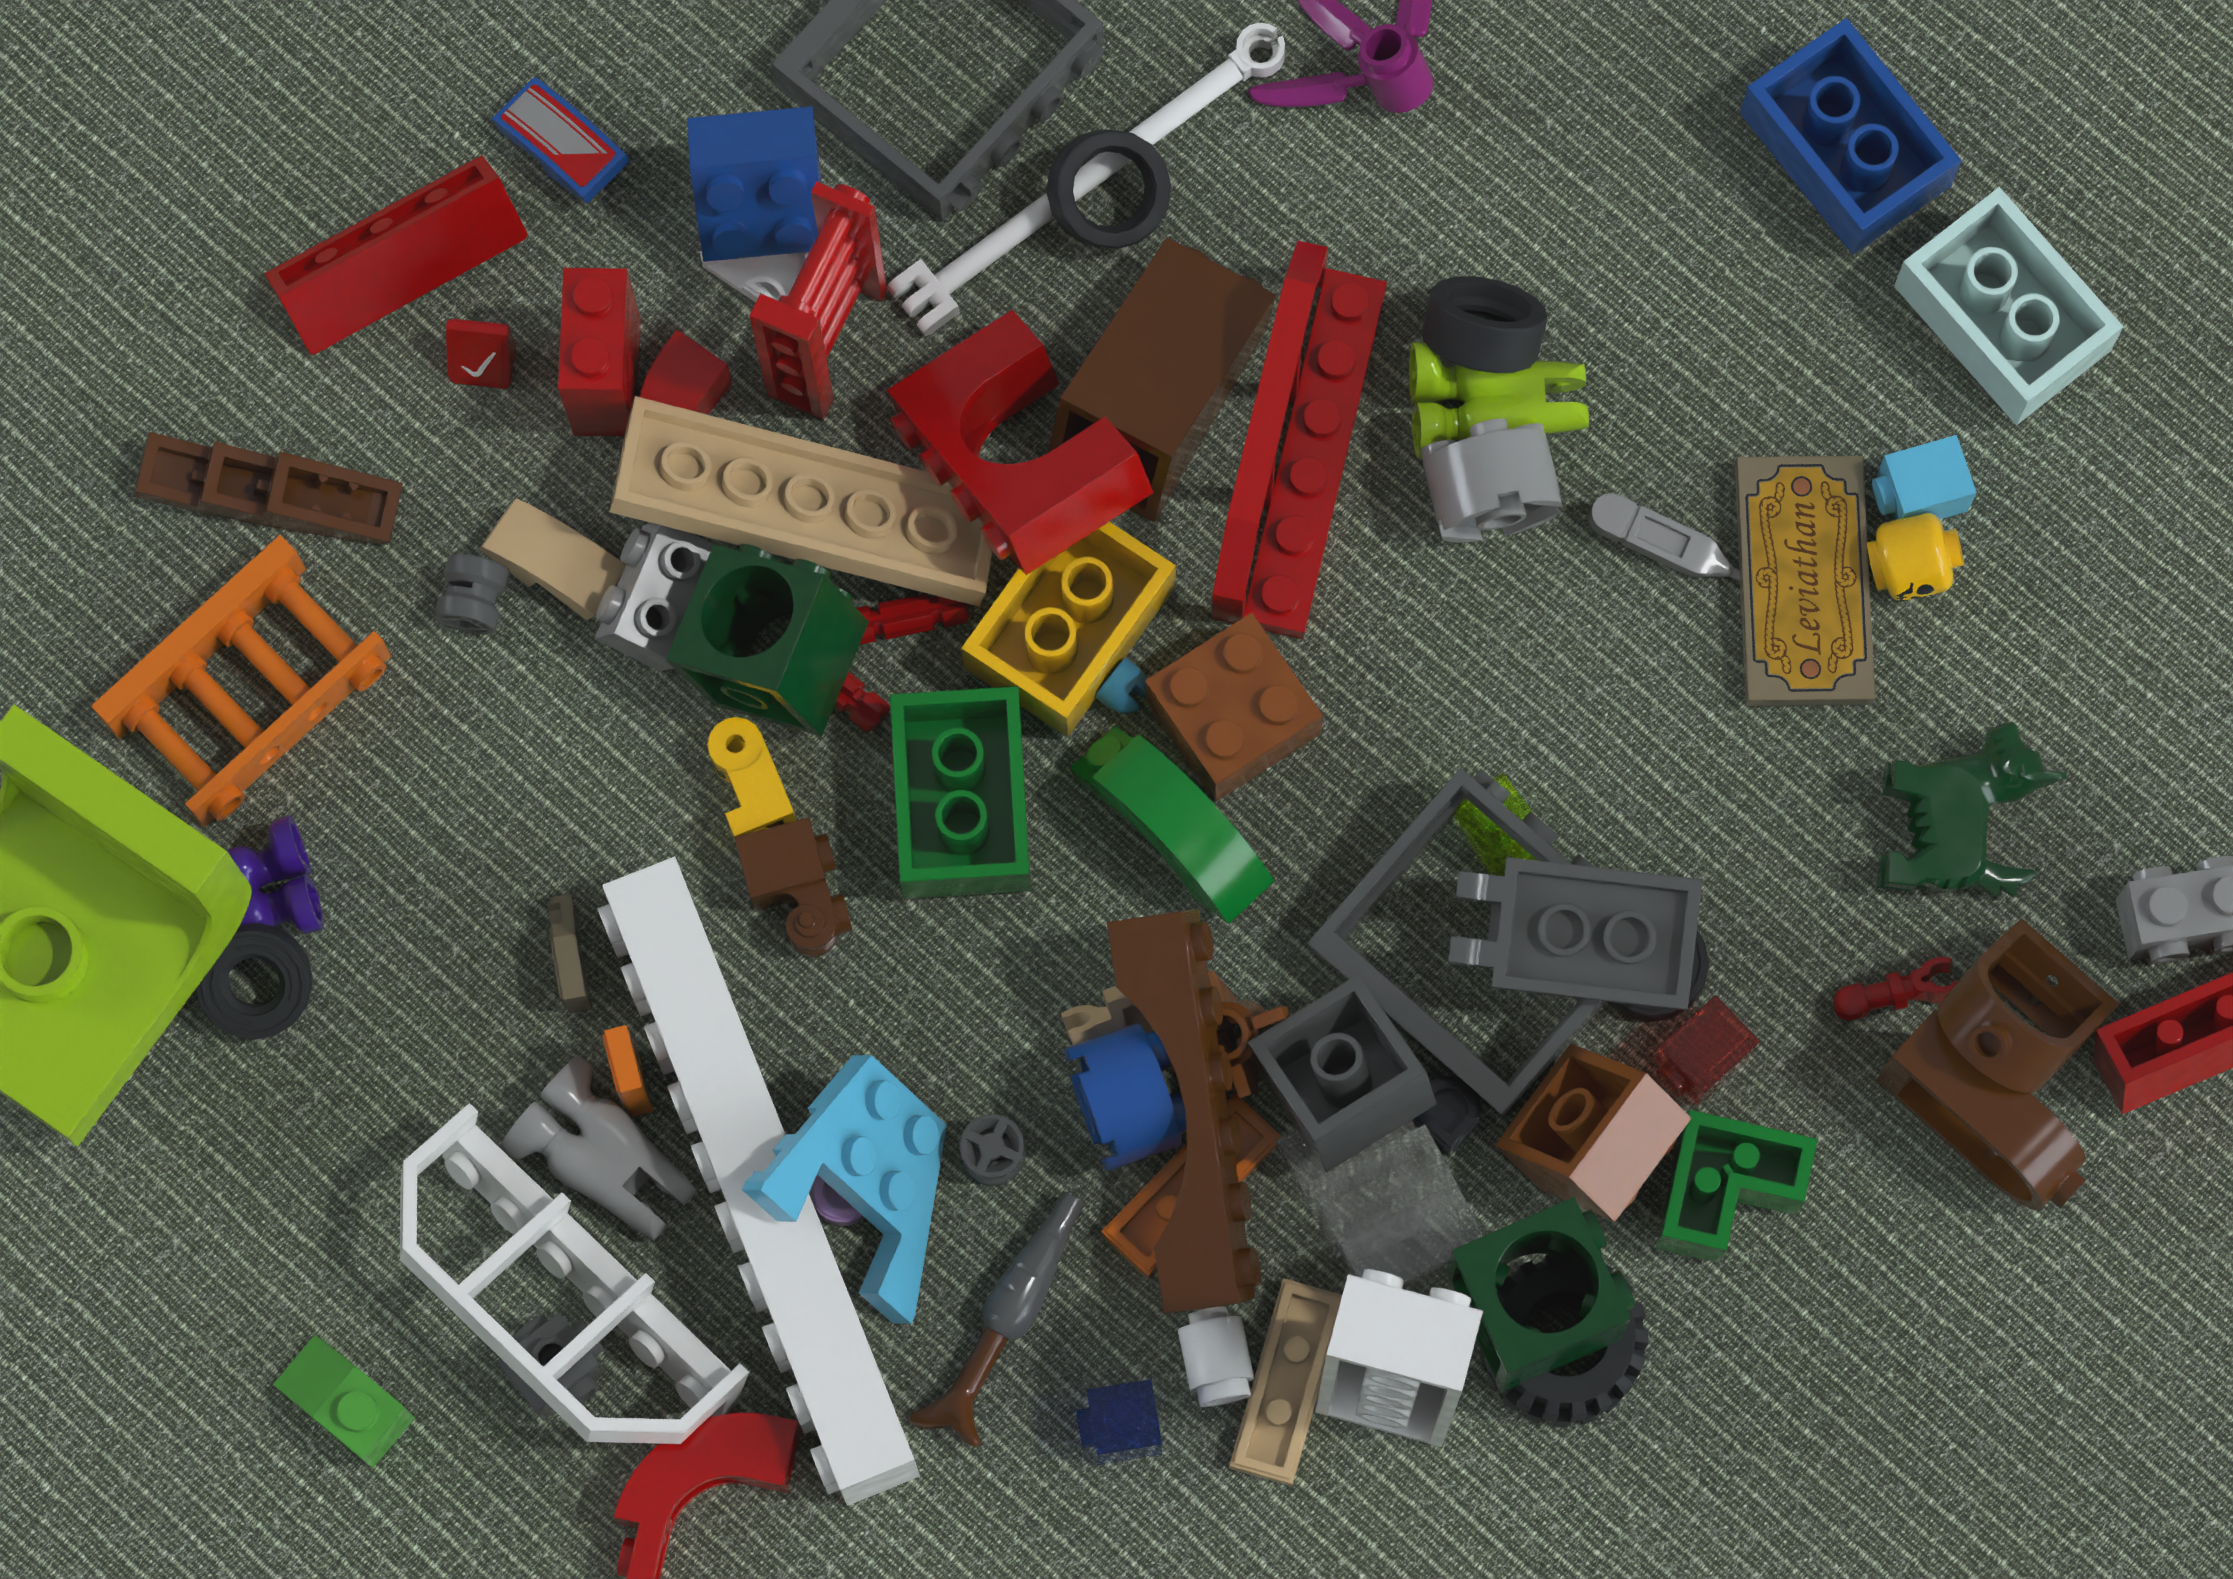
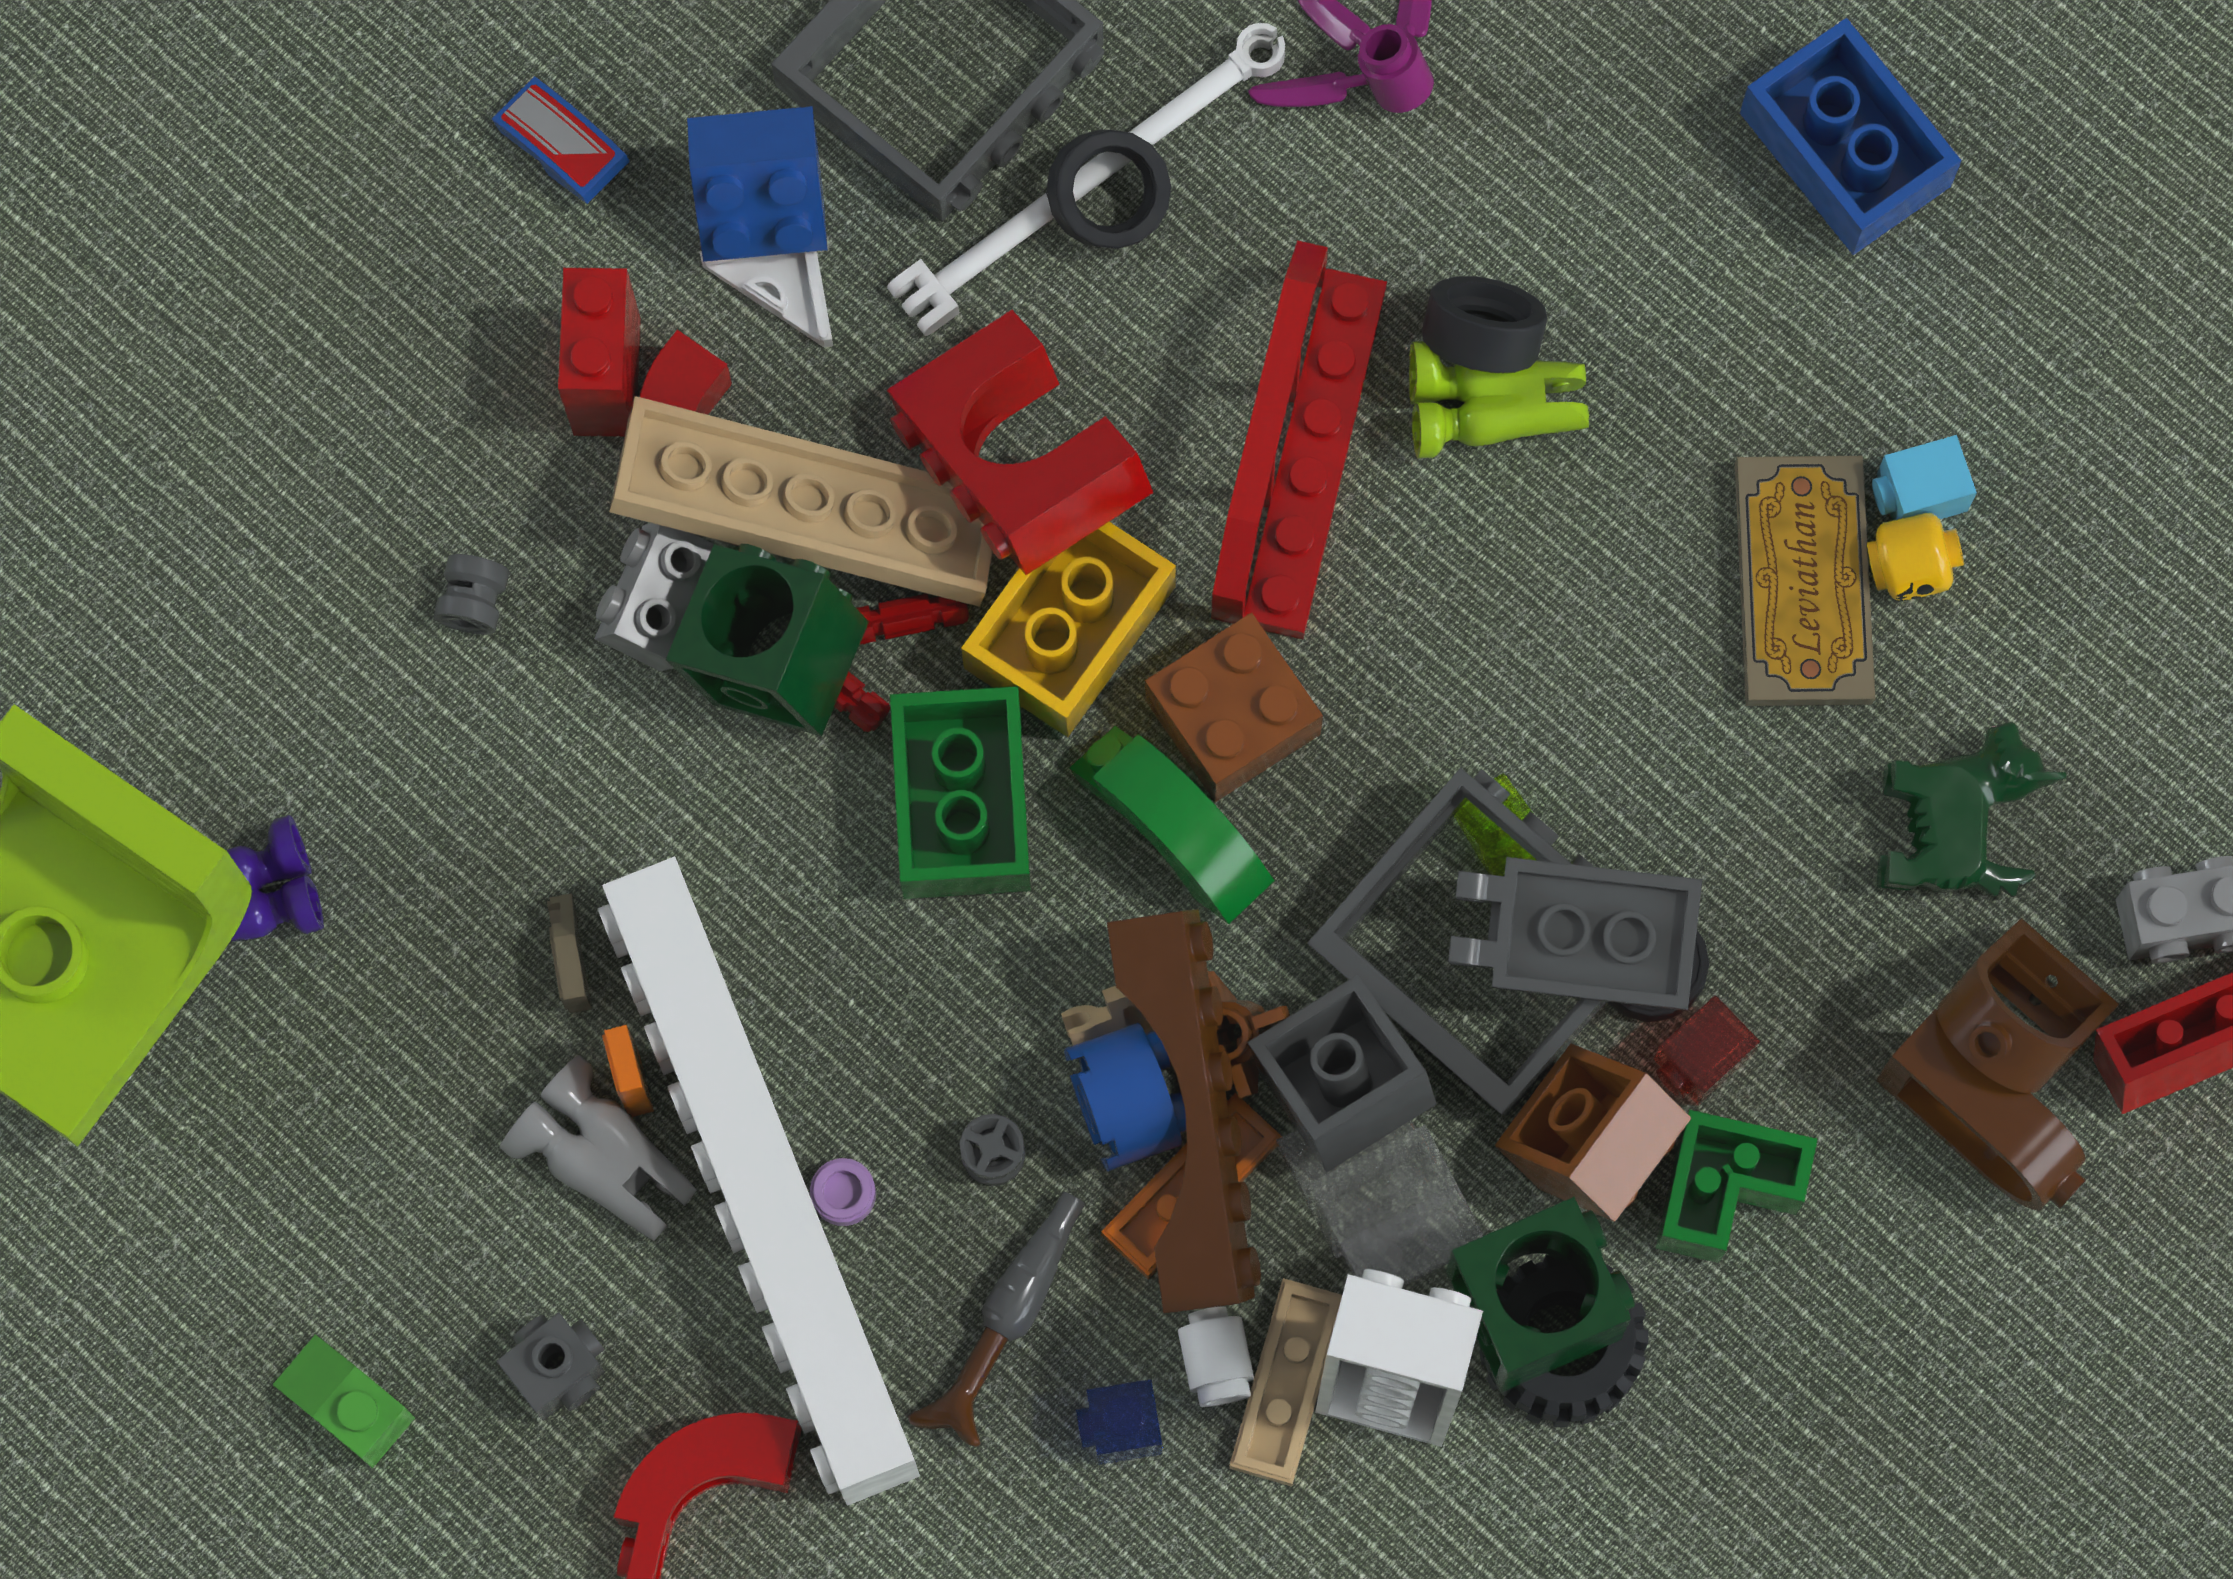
(229, 621): orange fence -> none
(268, 490): reddish brown slope -> none
(275, 1014): black tyre -> none
(397, 255): red panel -> none
(479, 353): red slope -> none
(554, 556): tan slope -> none
(569, 1252): white plate -> none
(745, 763): yellow leg -> none
(789, 867): reddish brown brick -> none
(801, 328): red fence -> none
(879, 1155): medium azure wing -> none
(1122, 681): dark azure hinge -> none
(1168, 363): reddish brown slope -> none
(1453, 1115): black tile -> none
(1492, 481): light grey brick -> none
(1658, 537): light grey piece -> none
(1857, 1000): red piece -> none
(2008, 306): light aqua brick -> none

